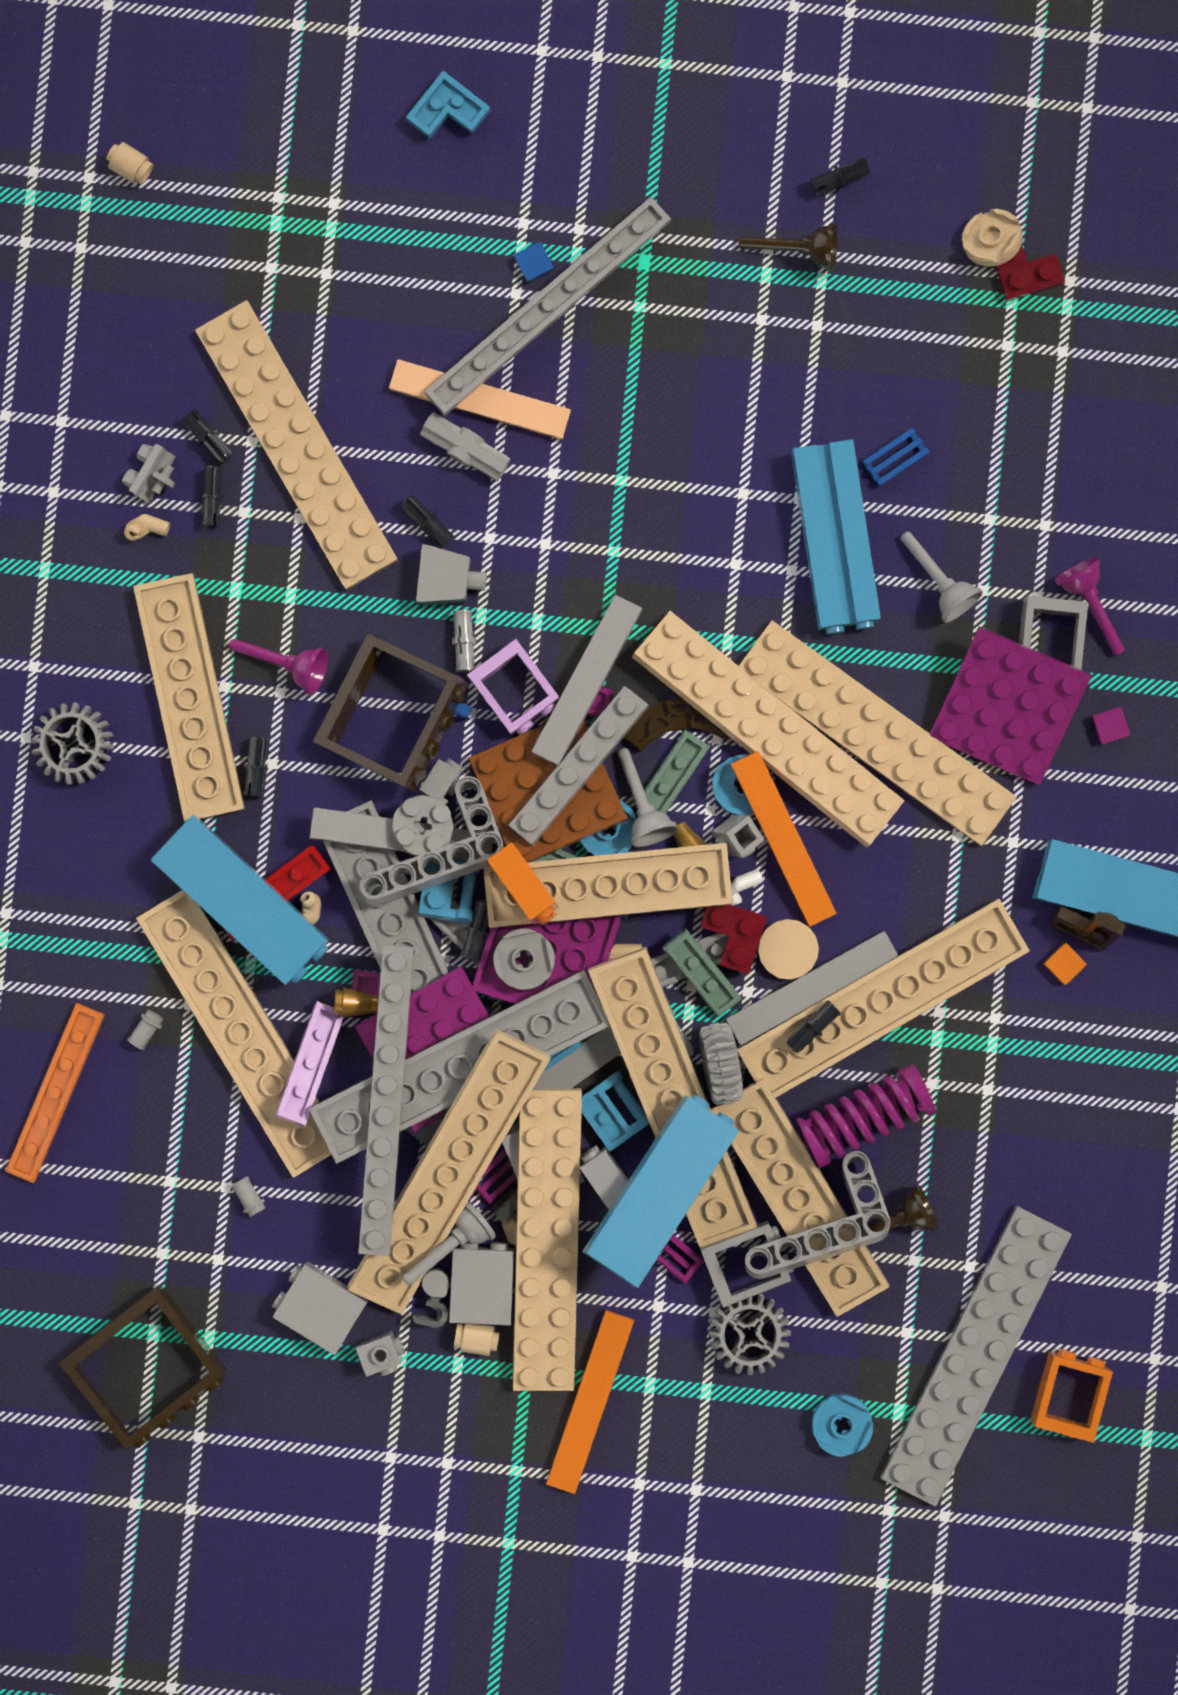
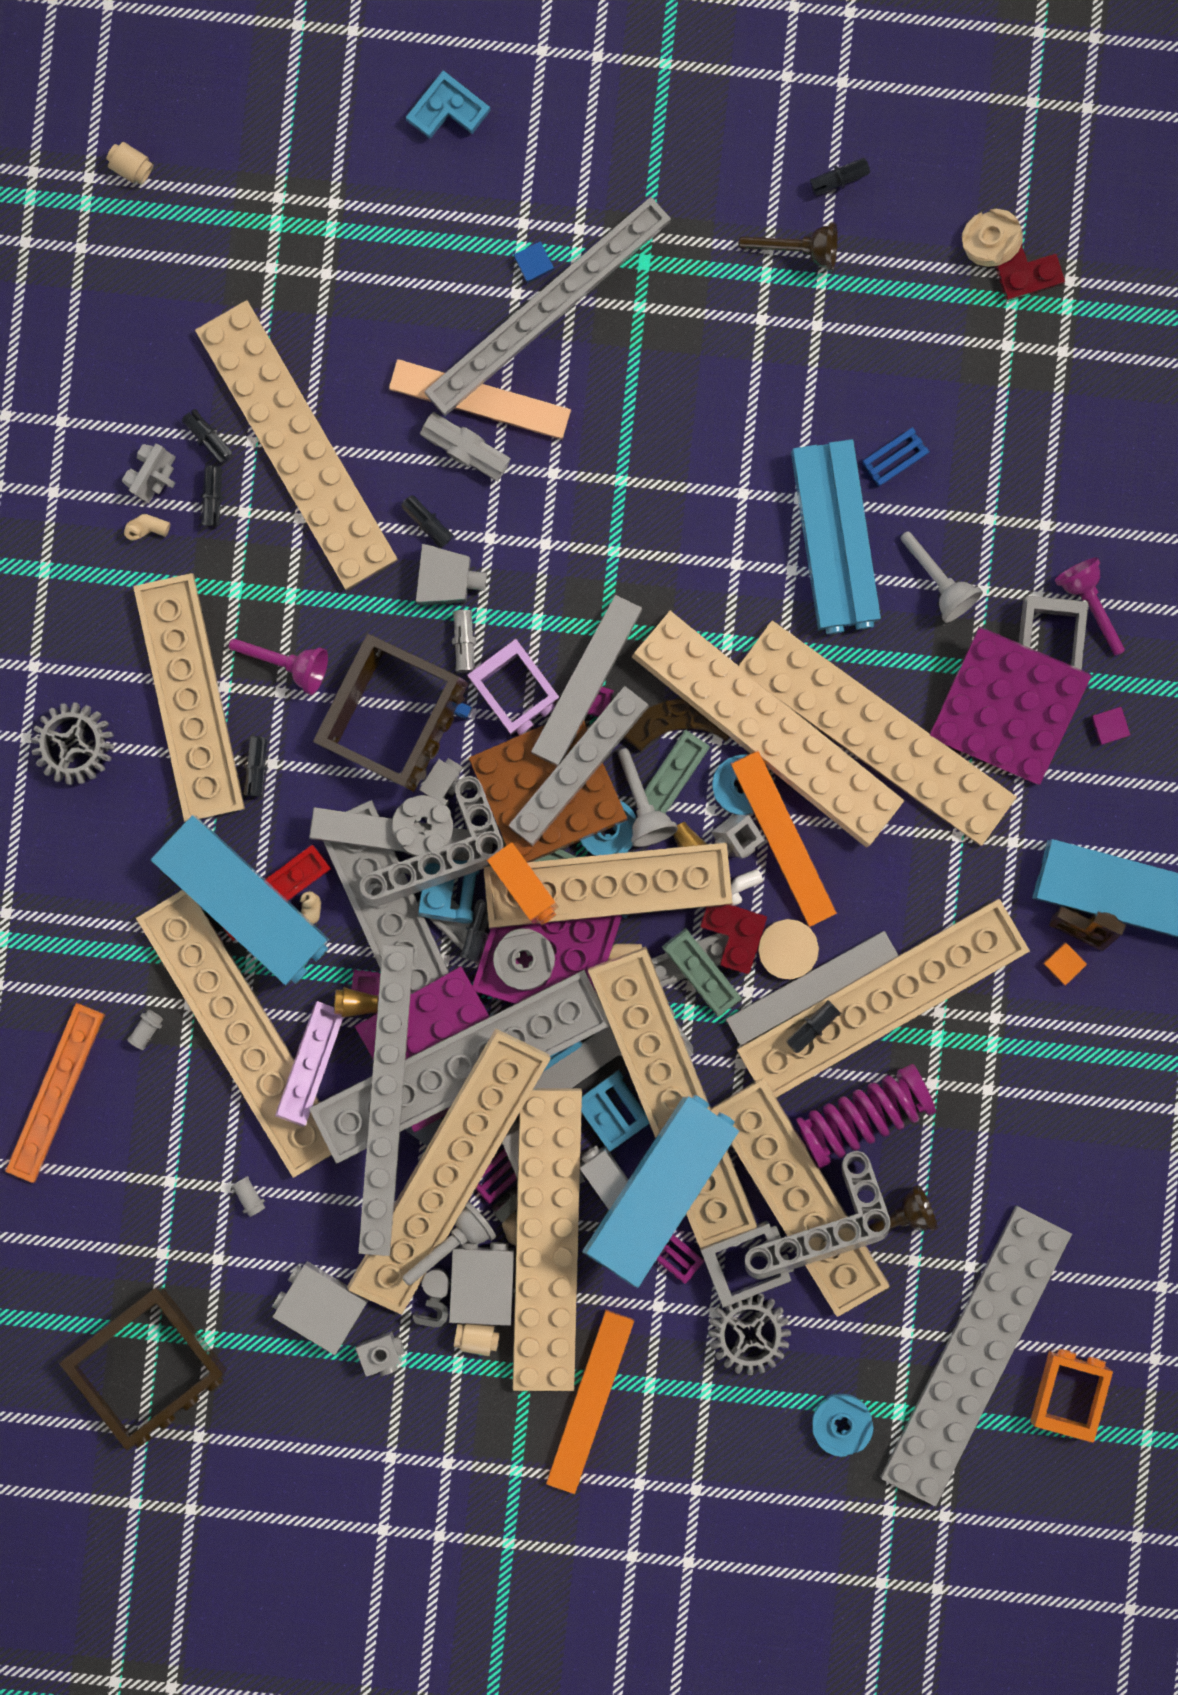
(721, 1063): light grey gear -> none

